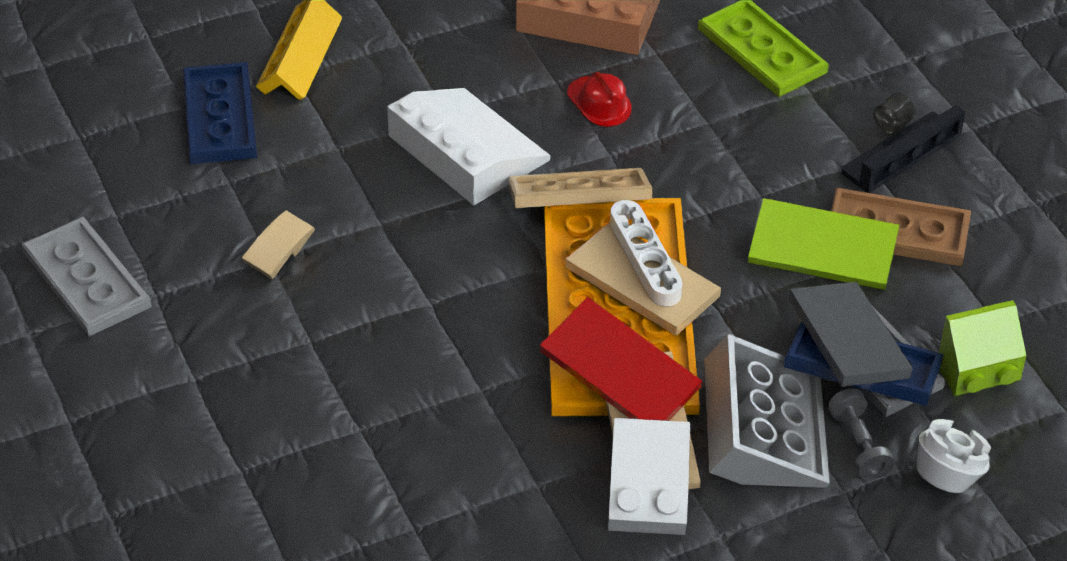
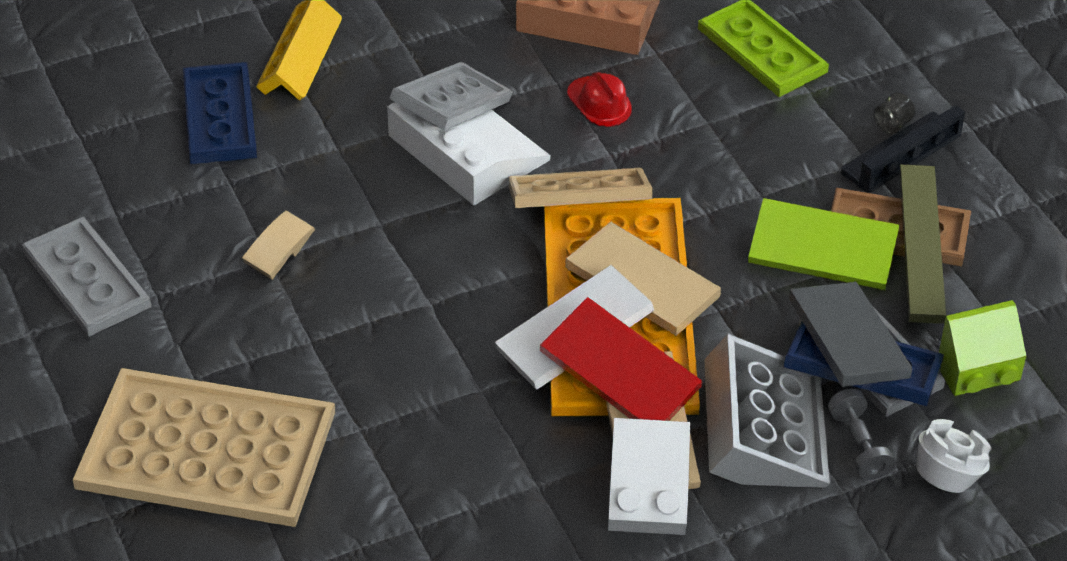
(206, 447): none -> tan plate
(451, 95): none -> light grey tile
(606, 288): none -> white tile
(649, 251): white beam -> none
(922, 244): none -> olive tile

